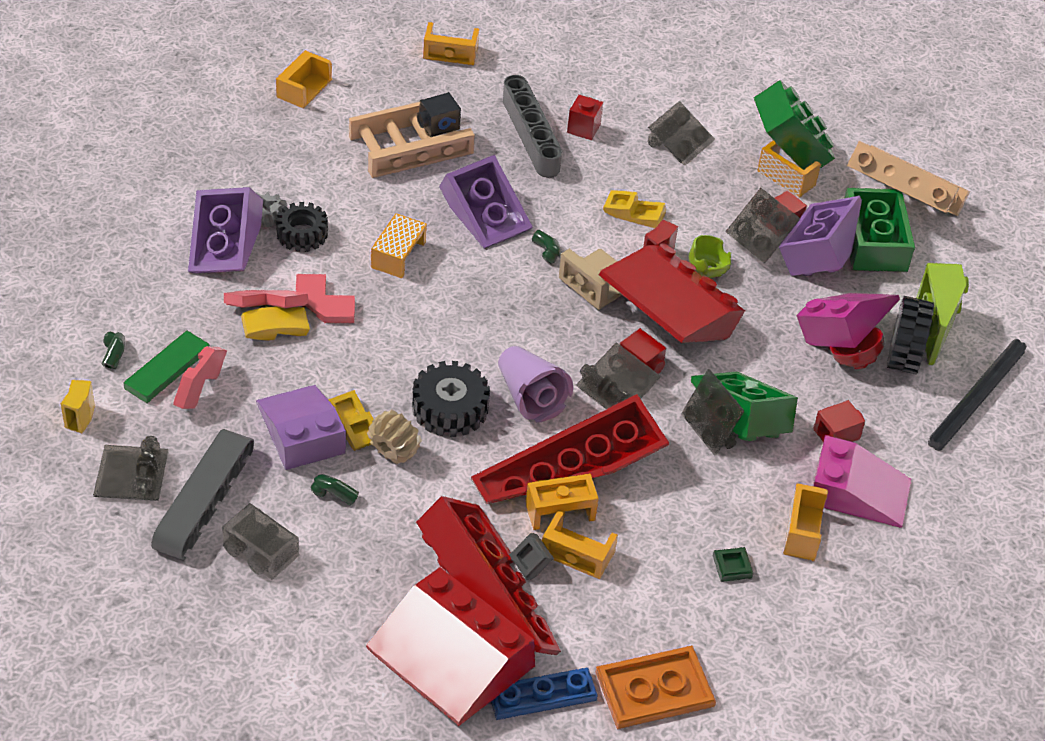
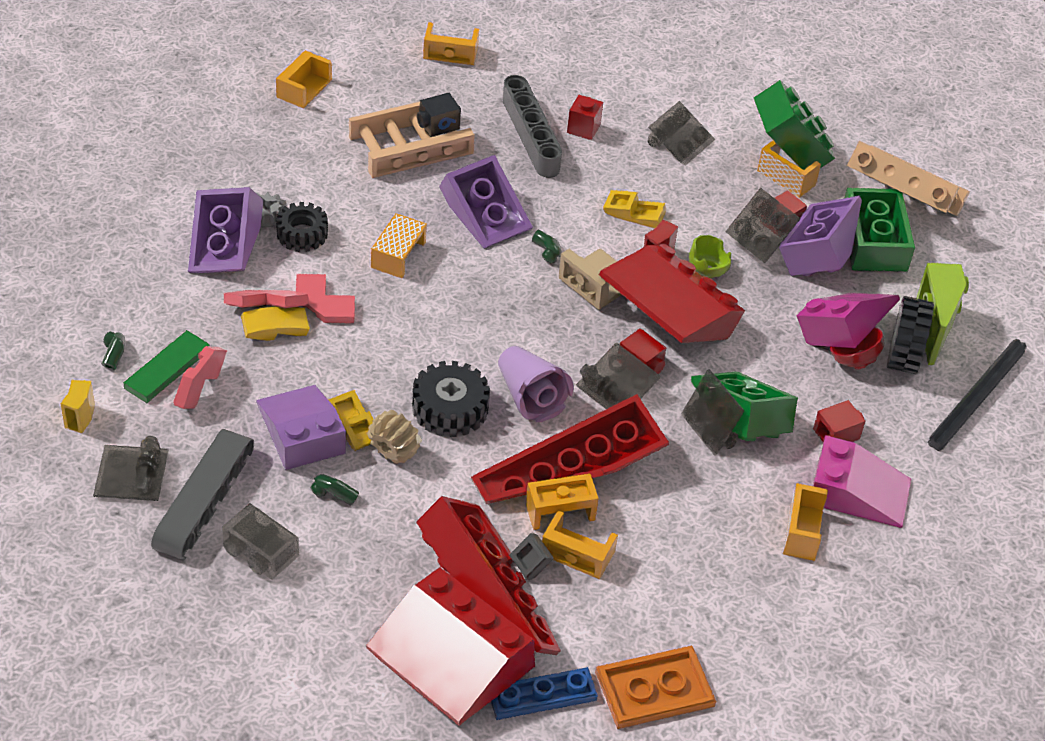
(732, 564): dark green tile -> none

